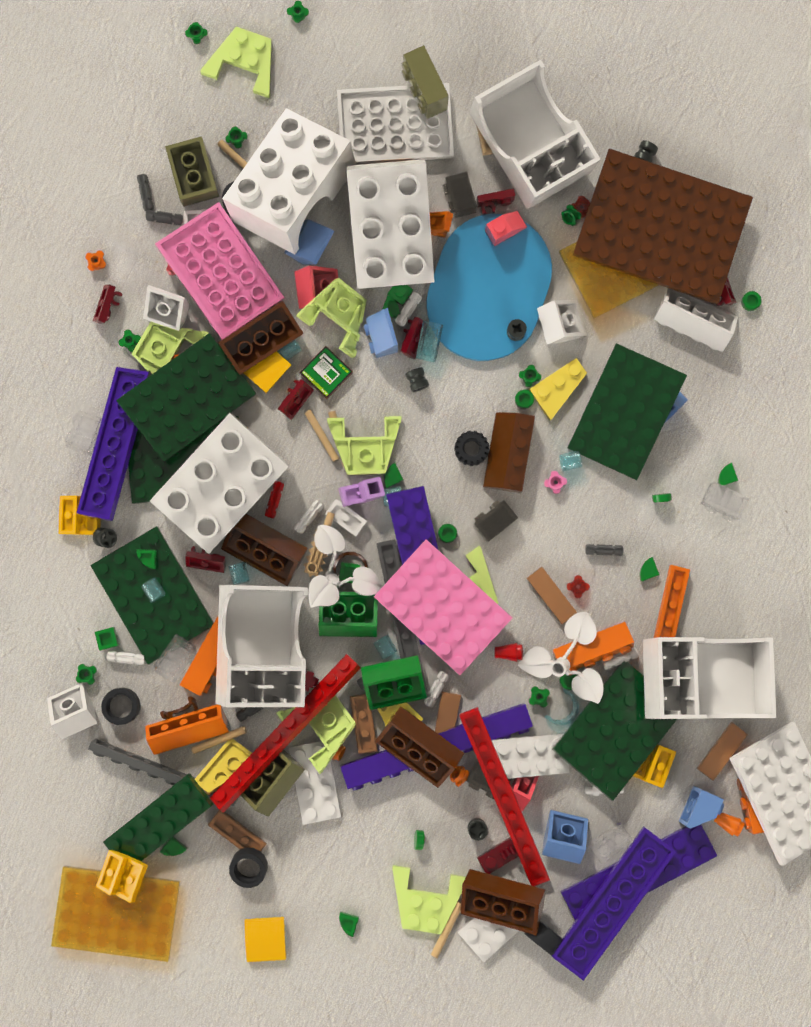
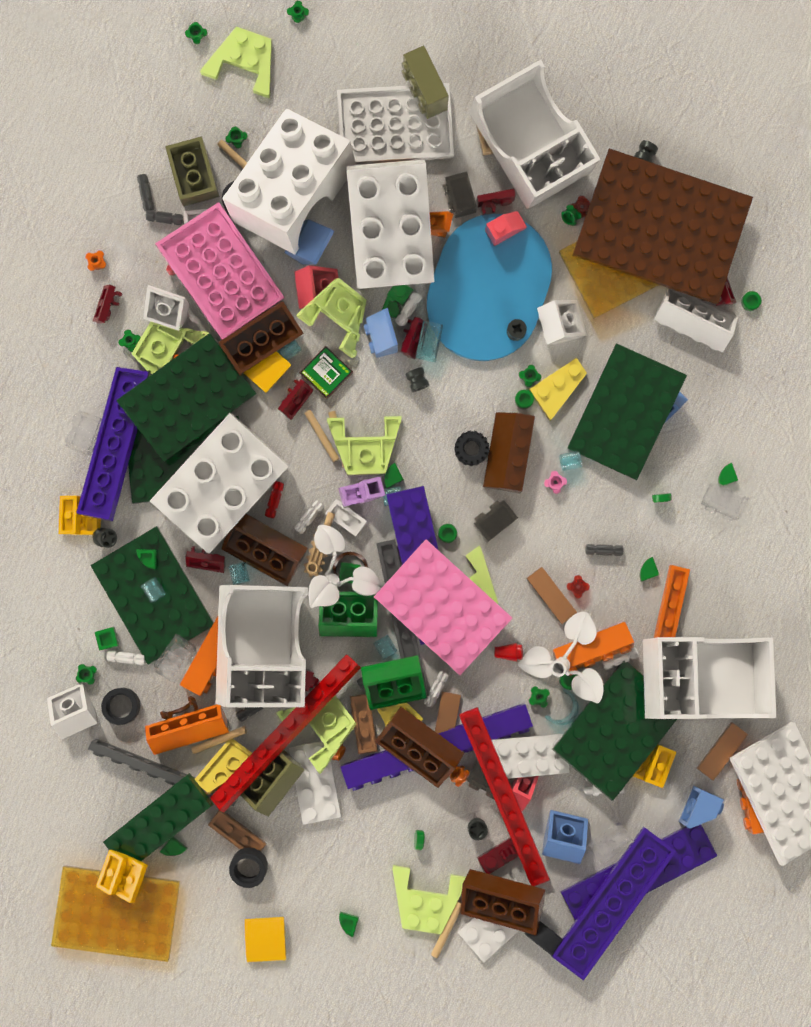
(730, 824): orange cone -> none

